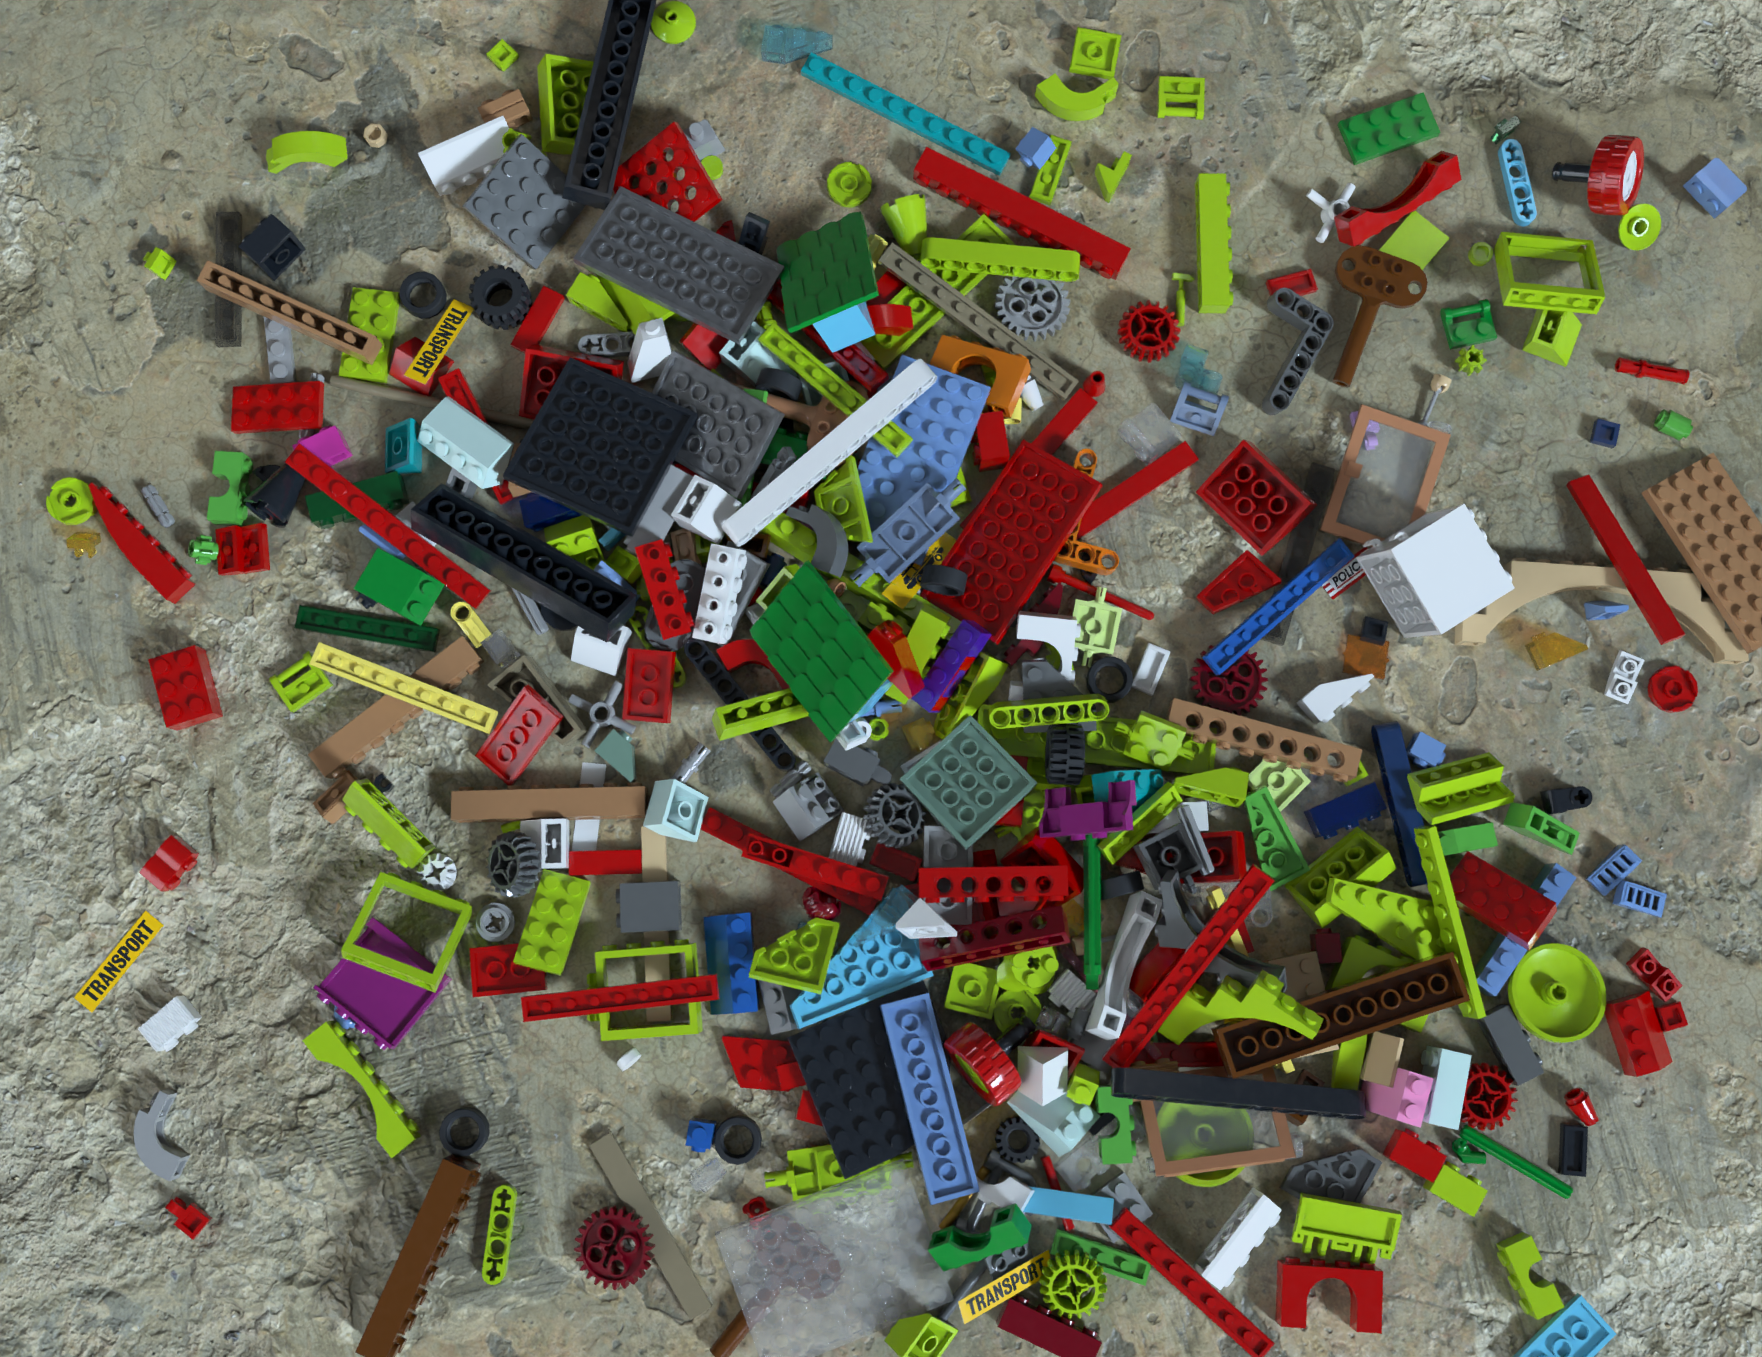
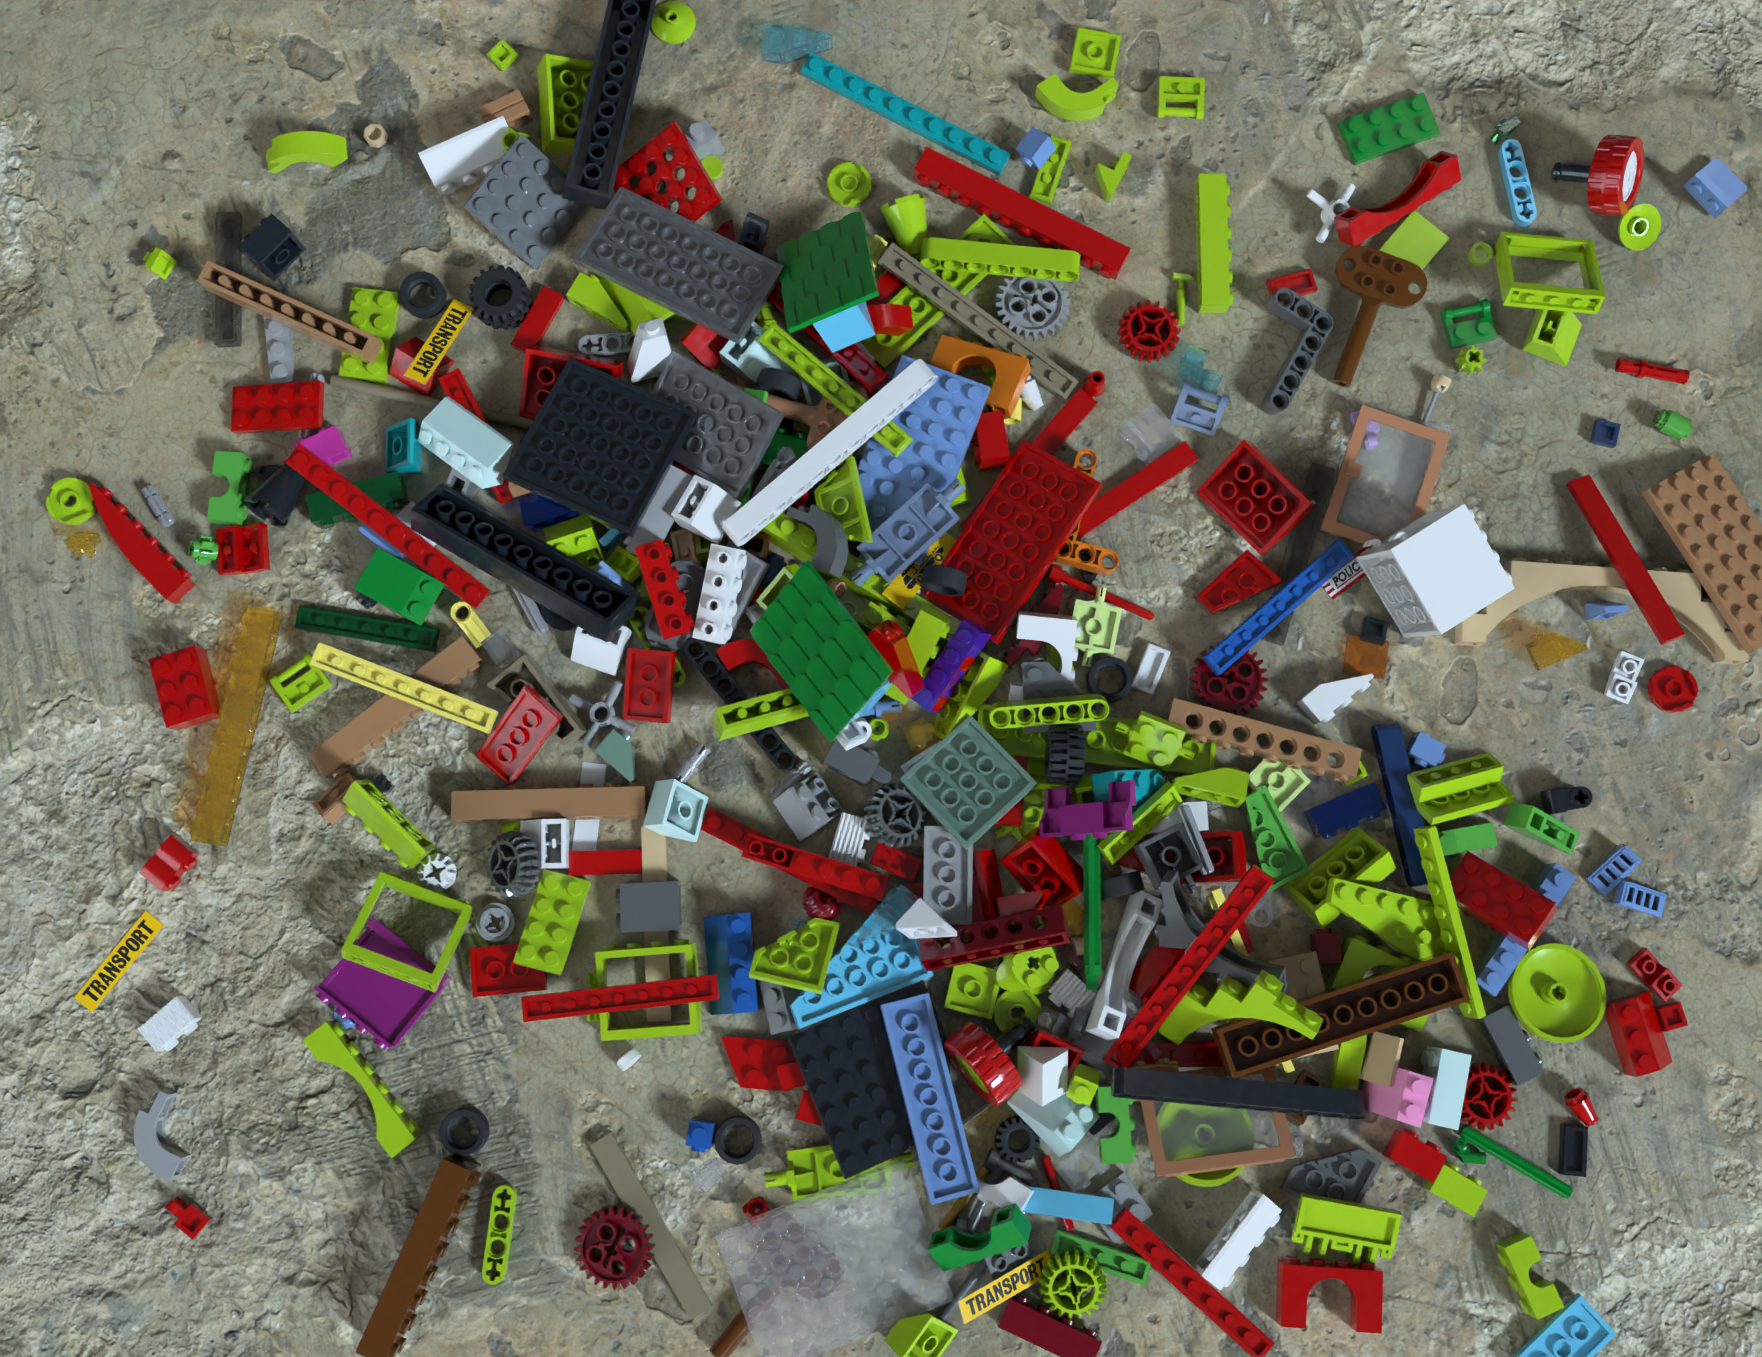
(236, 726): none -> clear yellow brick
(930, 878): red brick -> none

